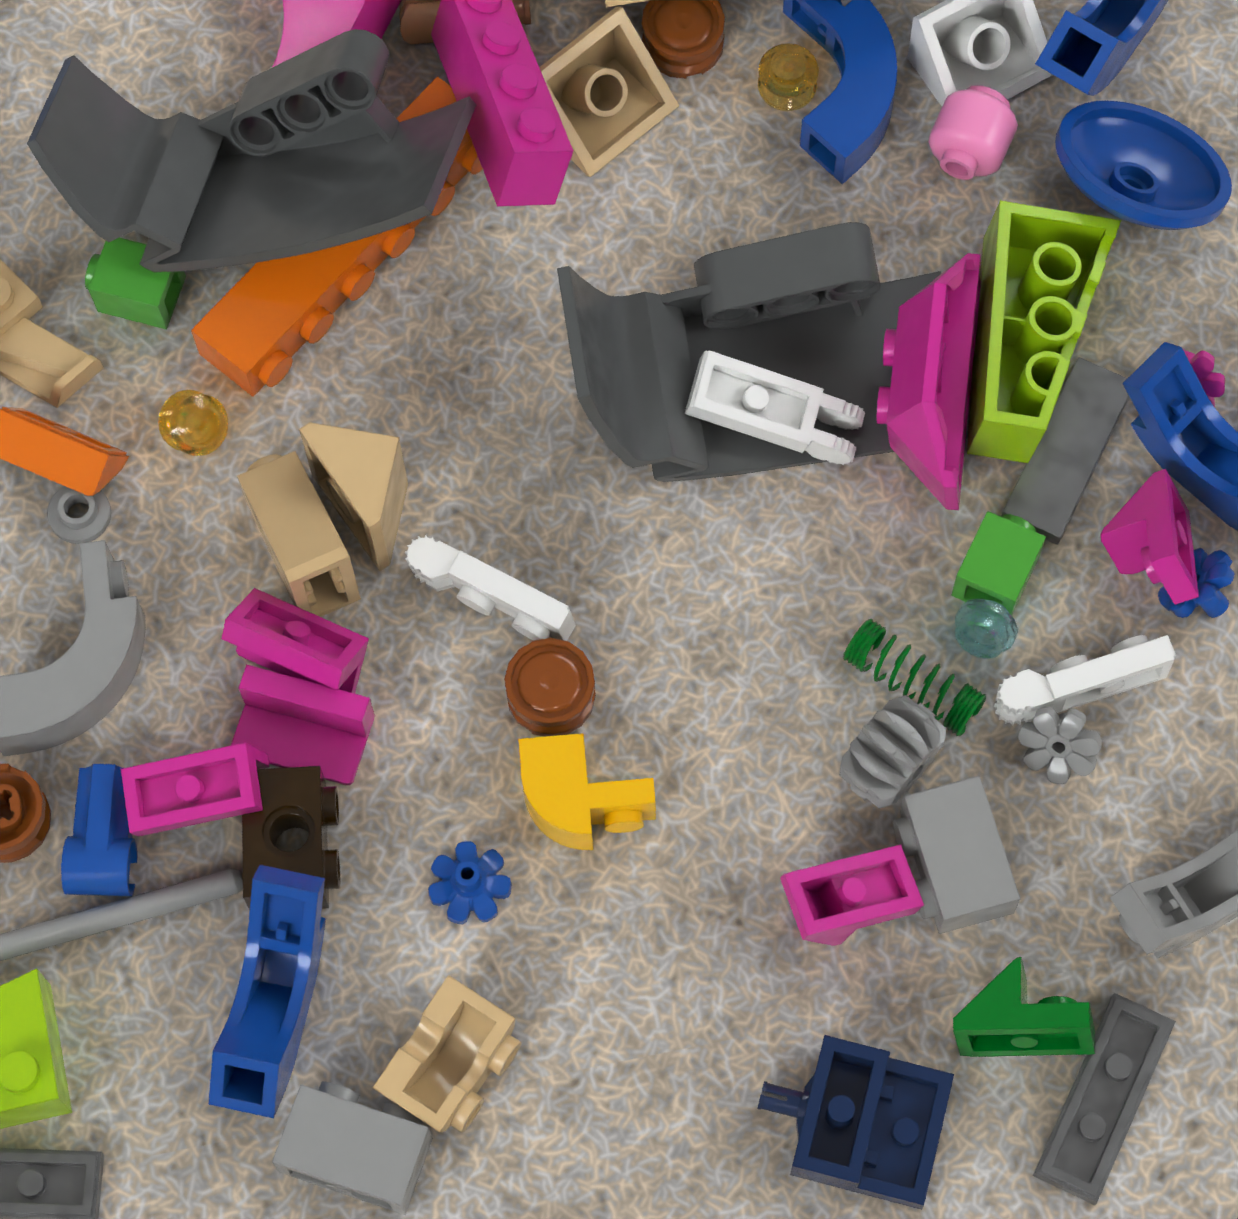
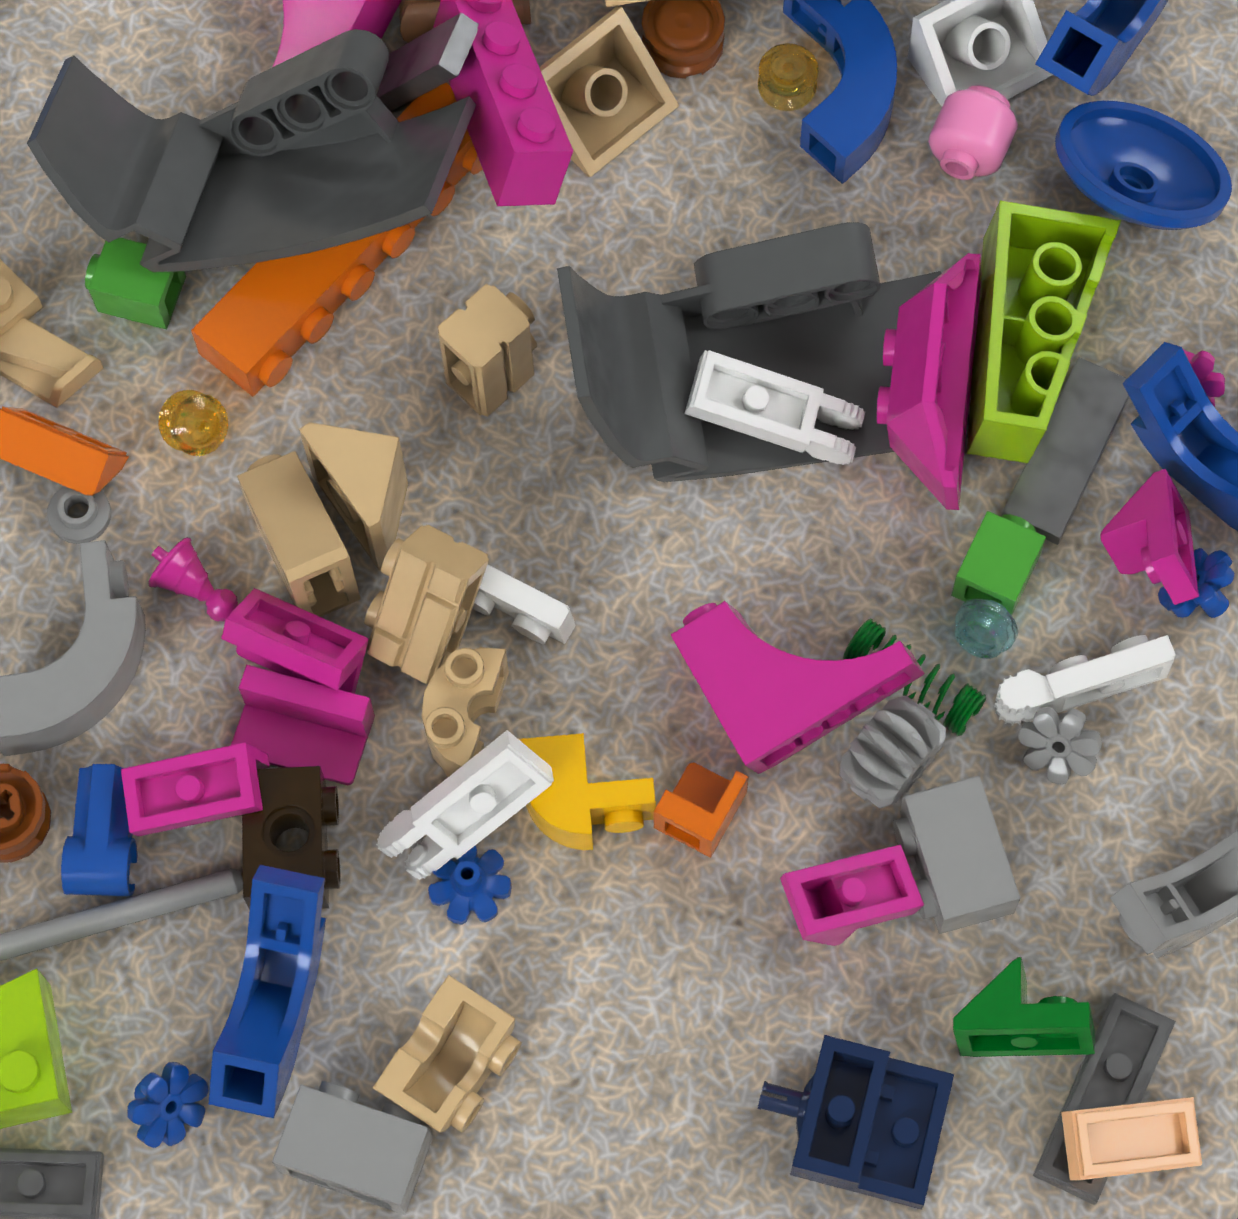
(166, 1104): none -> blue plant
(185, 575): none -> dark pink piece
(424, 601): none -> tan brick
(427, 61): none -> flat silver tile
(455, 697): none -> tan cylinder
(467, 805): none -> white hinge
(488, 348): none -> tan brick
(550, 687): dark orange wheel -> none
(700, 807): none -> orange panel
(775, 699): none -> dark pink arch
(1131, 1138): none -> light nougat tile

